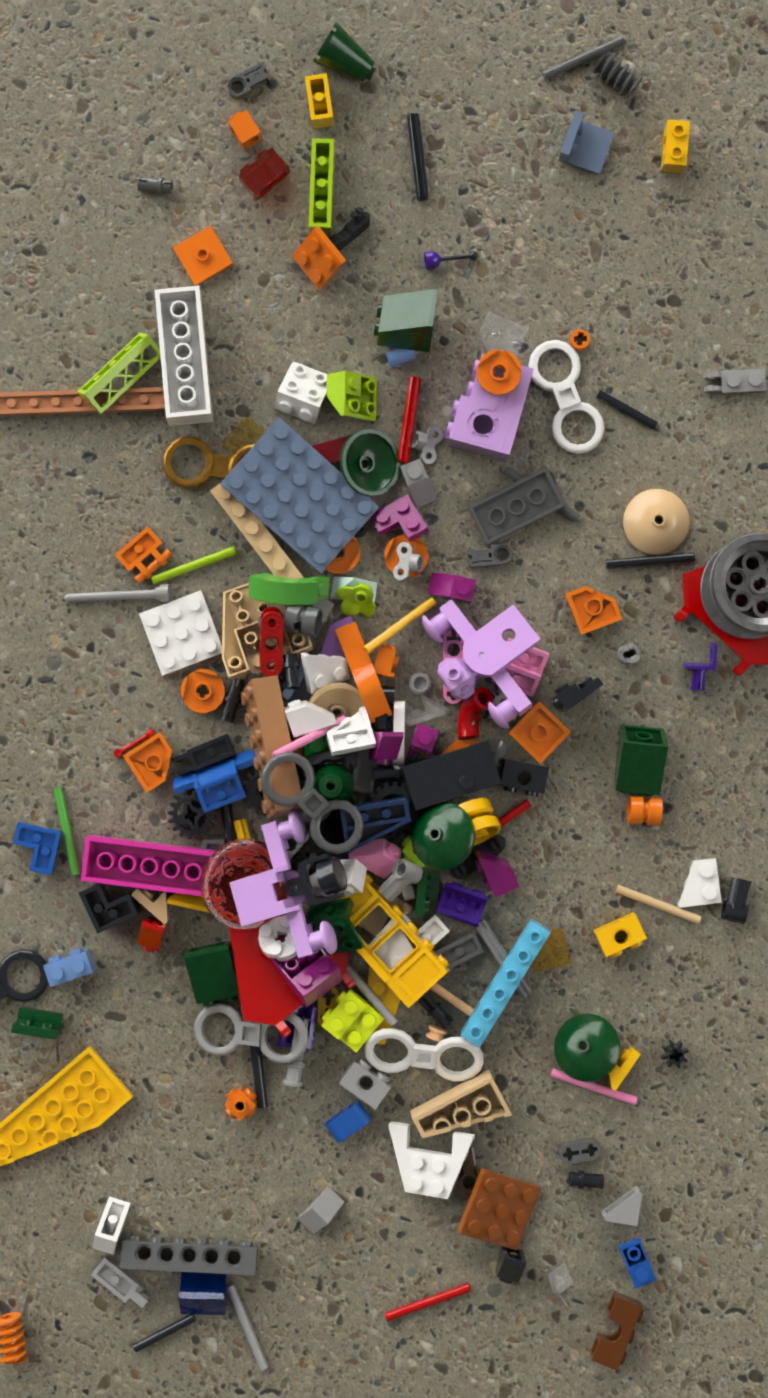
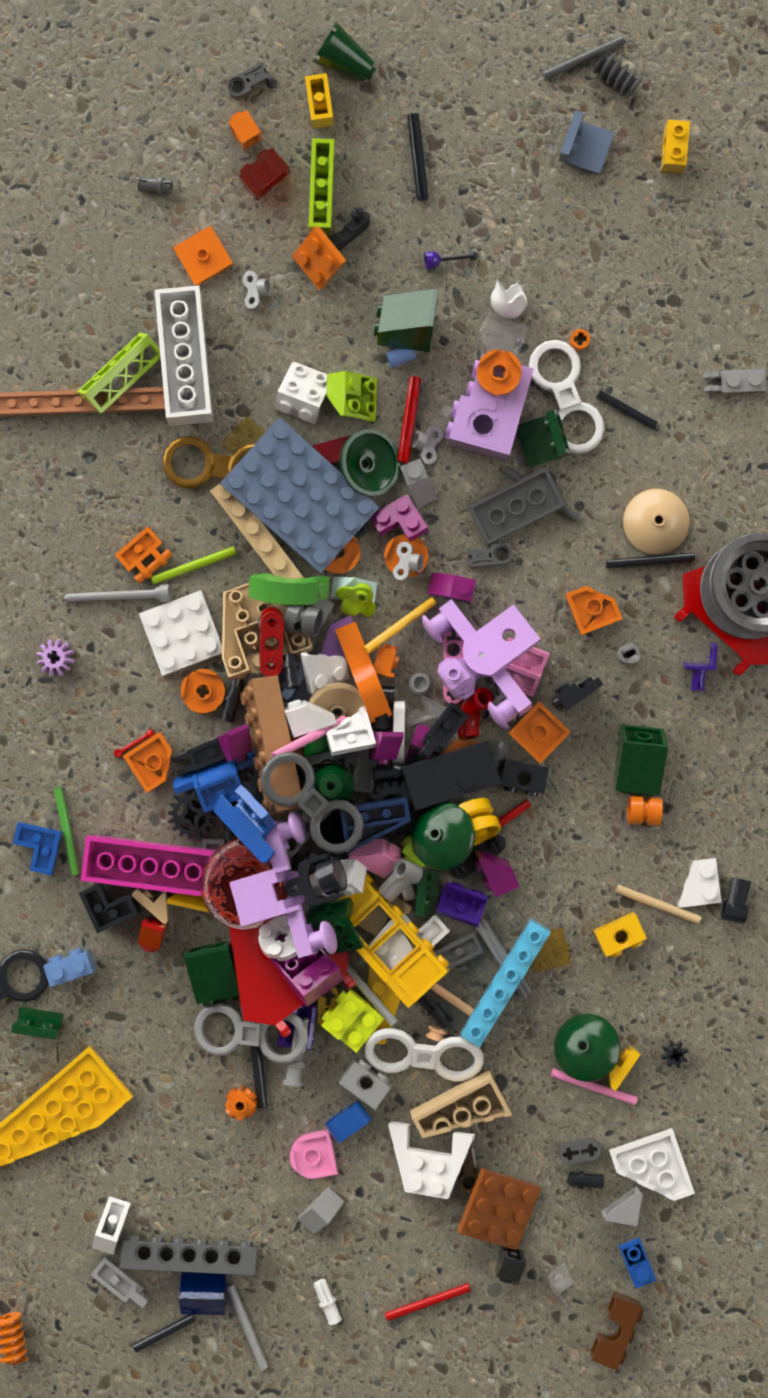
(49, 663): none -> lavender gear
(236, 744): none -> magenta slope
(248, 822): none -> blue plate
(256, 289): none -> light grey piece
(314, 1155): none -> bright pink tile
(327, 1302): none -> white axle
(443, 730): none -> black hinge
(508, 302): none -> white helmet
(543, 439): none -> dark green bracket
(654, 1164): none -> white plate

